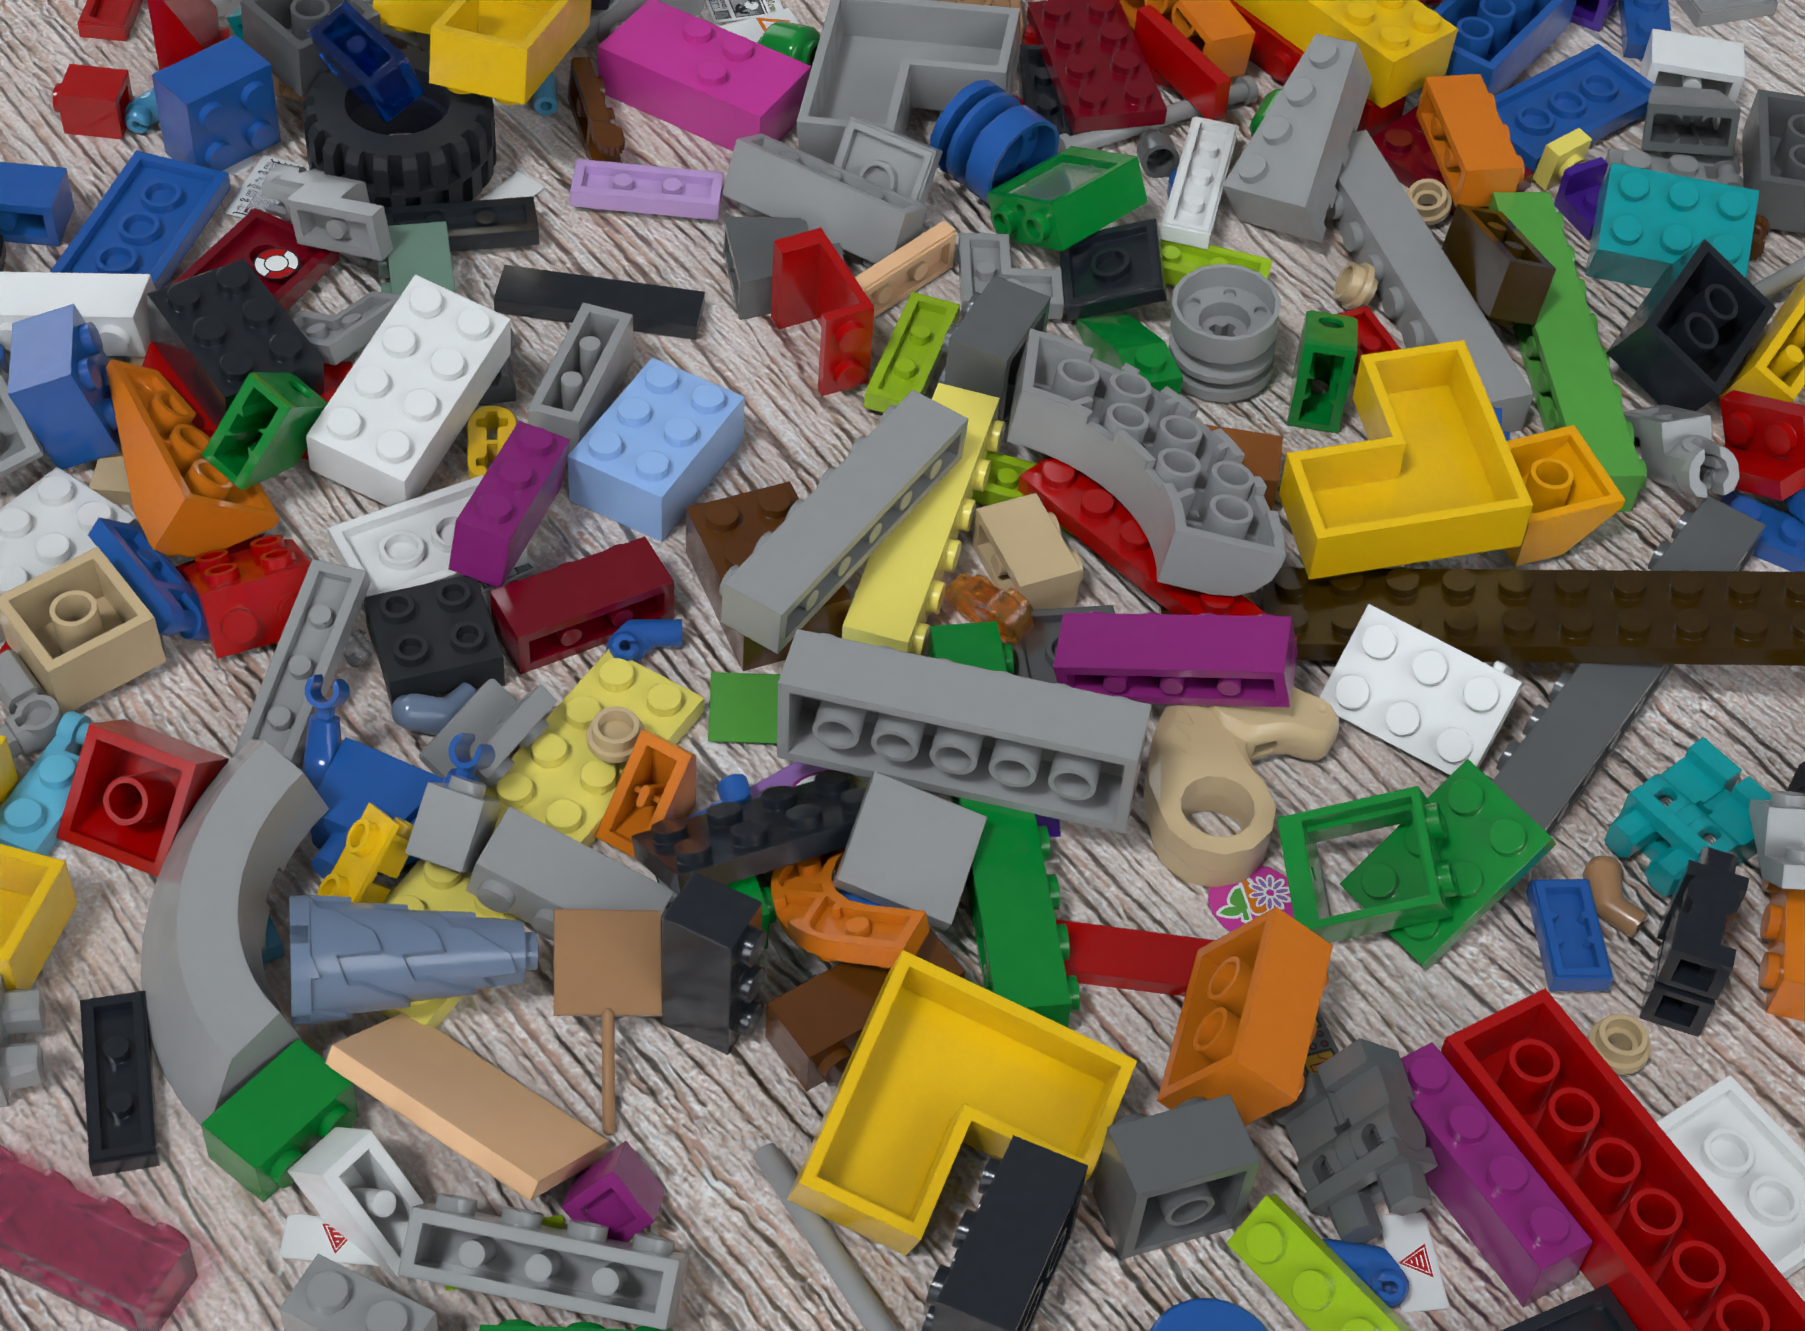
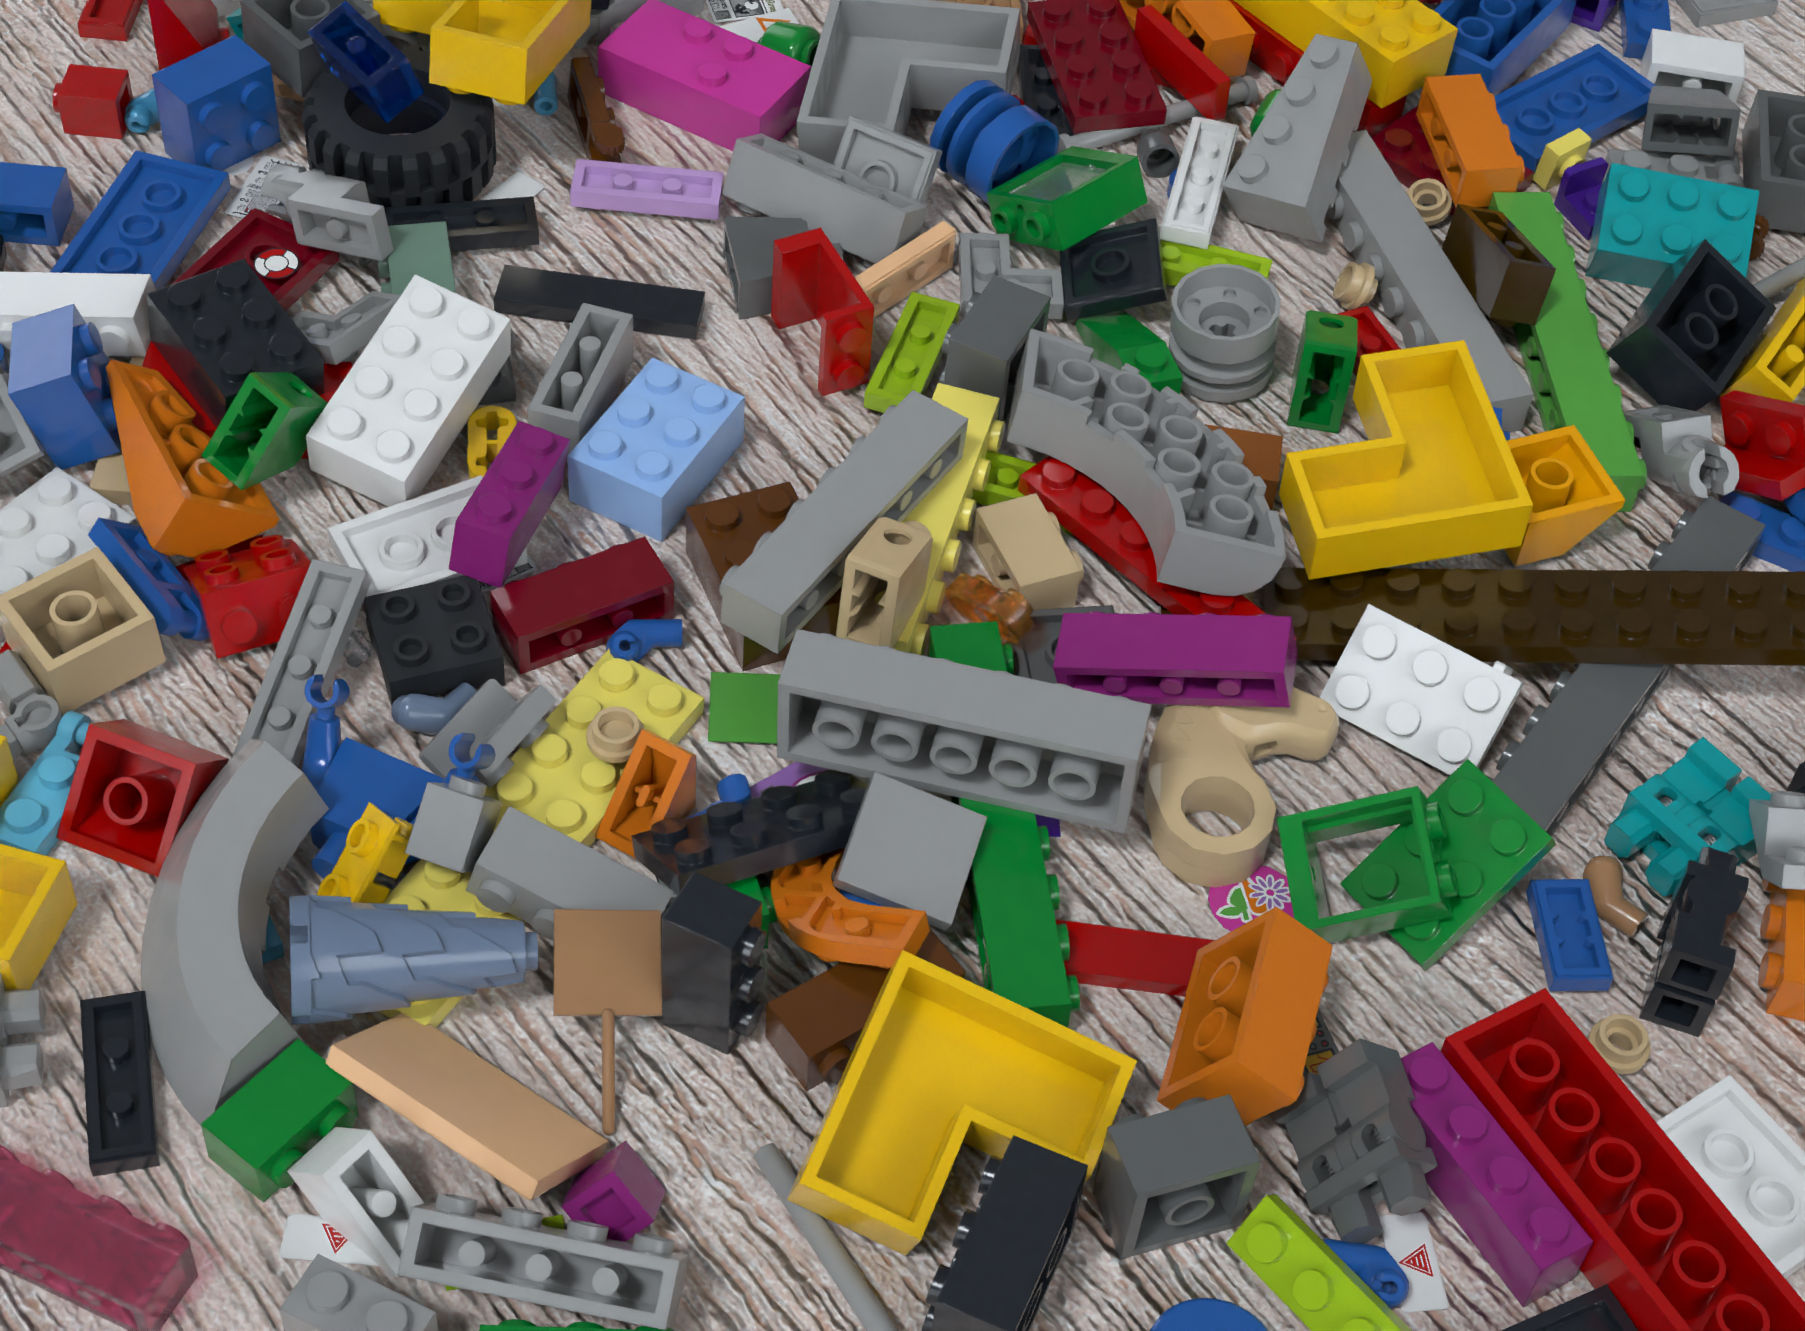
(891, 559): none -> tan torso

